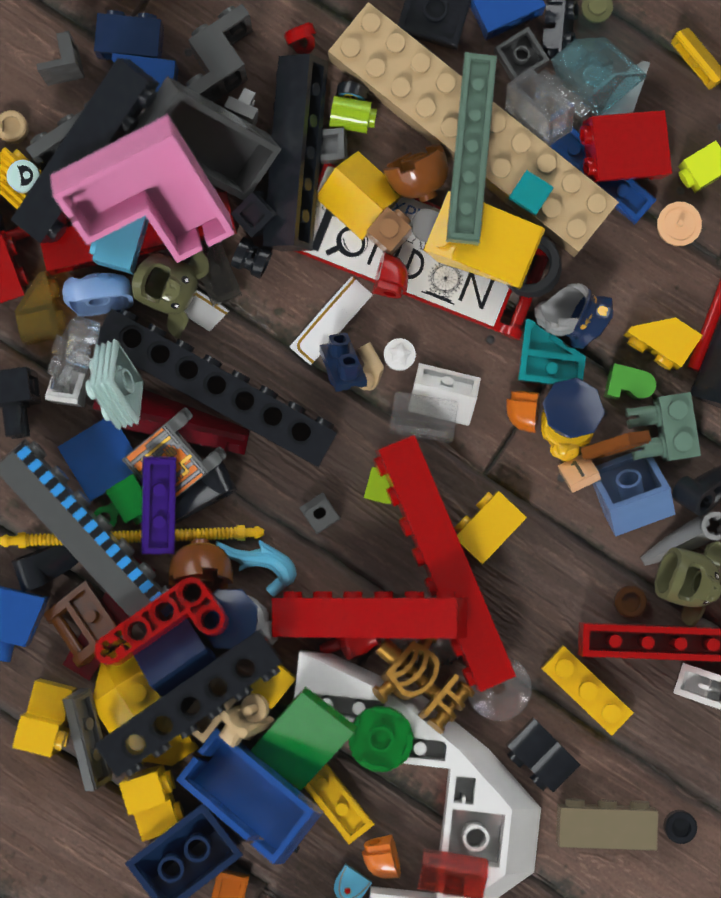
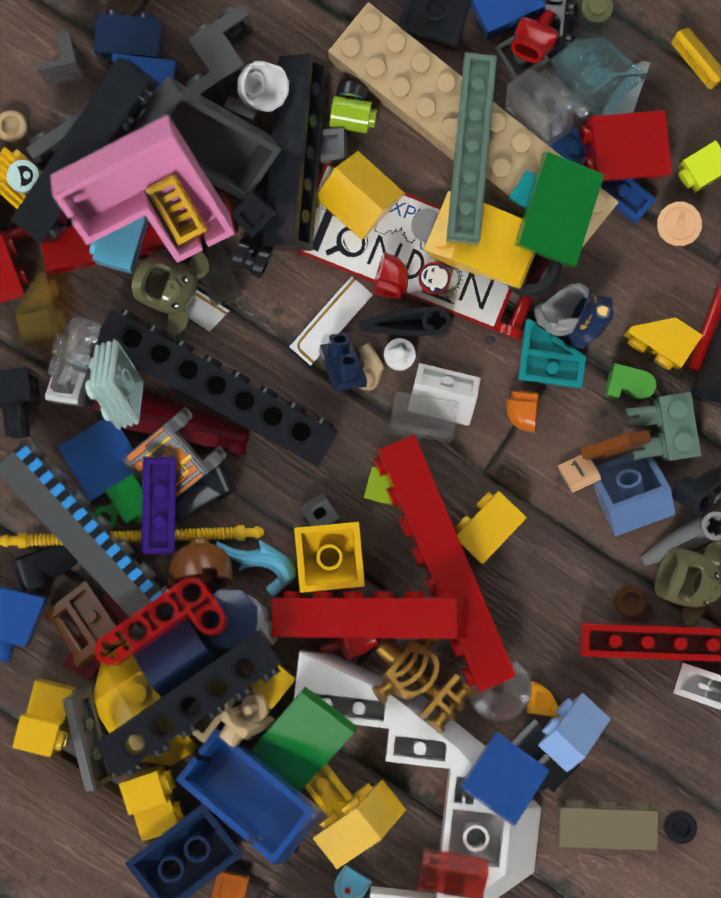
(97, 294): light blue piece -> none
(188, 231): none -> yellow slope
(263, 86): none -> white hair
(301, 33): red tile -> none
(329, 557): none -> yellow slope
(360, 824): none -> yellow brick
(381, 738): green tile -> none
(382, 857): orange piece -> none
(390, 230): medium nougat brick -> none
(408, 322): none -> black piece
(418, 173): dark orange cylinder -> none
(434, 278): none -> tile
(504, 778): none -> blue tile
(534, 37): none -> red piece
(541, 701): none -> light orange tile
(559, 209): none -> green tile
(570, 417): dark blue piece -> none
(574, 731): none -> light blue brick
(587, 690): yellow plate -> none

